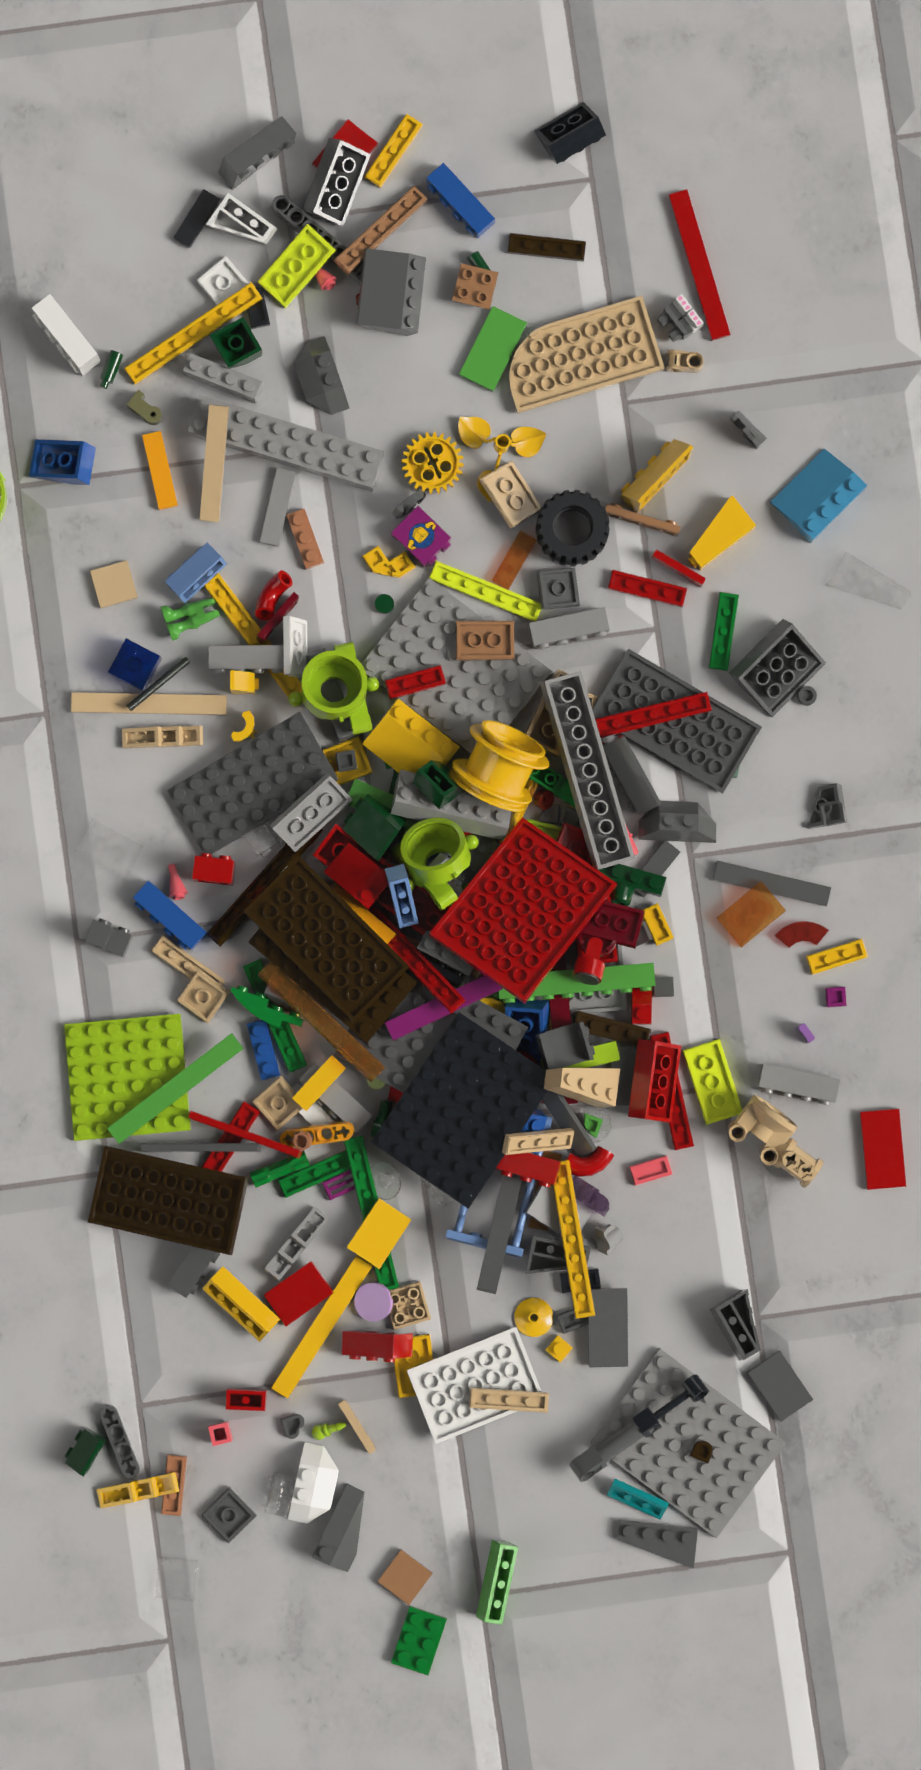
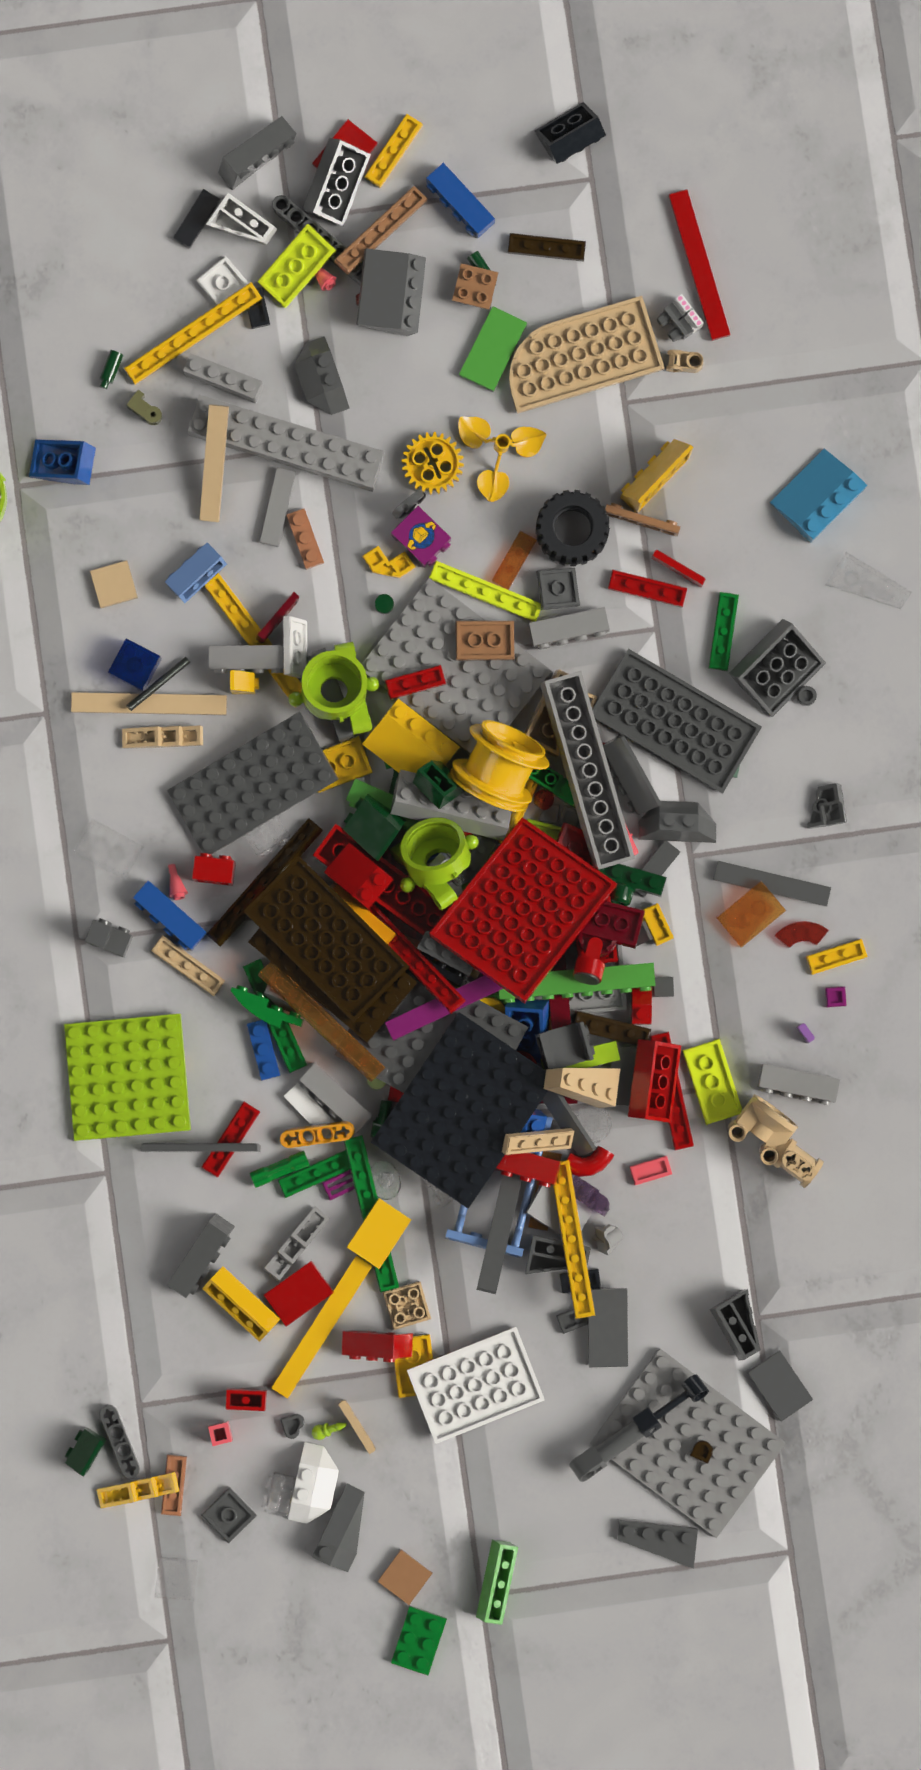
(66, 335): white brick -> none
(160, 470): light orange tile -> none
(168, 1200): dark brown plate -> none
(175, 1088): bright green tile -> none
(195, 615): bright green piece -> none
(203, 996): tan tile -> none
(236, 344): dark green slope -> none
(245, 1134): red tile -> none
(247, 731): yellow piece -> none
(270, 595): red cylinder -> none
(277, 1103): tan tile -> none
(302, 1140): nougat tile -> none
(311, 812): light grey plate -> none
(319, 1083): yellow tile -> none
(346, 761): dark grey tile -> none
(373, 1301): lavender tile -> none
(401, 896): medium blue brick -> none
(509, 1400): tan tile -> none
(511, 494): tan tile -> none
(526, 1309): yellow dish -> none
(559, 1348): yellow plate -> none
(592, 1124): bright green tile -> none
(637, 1499): teal plate -> none
(653, 714): red tile -> none
(724, 531): yellow slope -> none
(749, 431): dark grey slope -> none
(883, 1149): red tile -> none

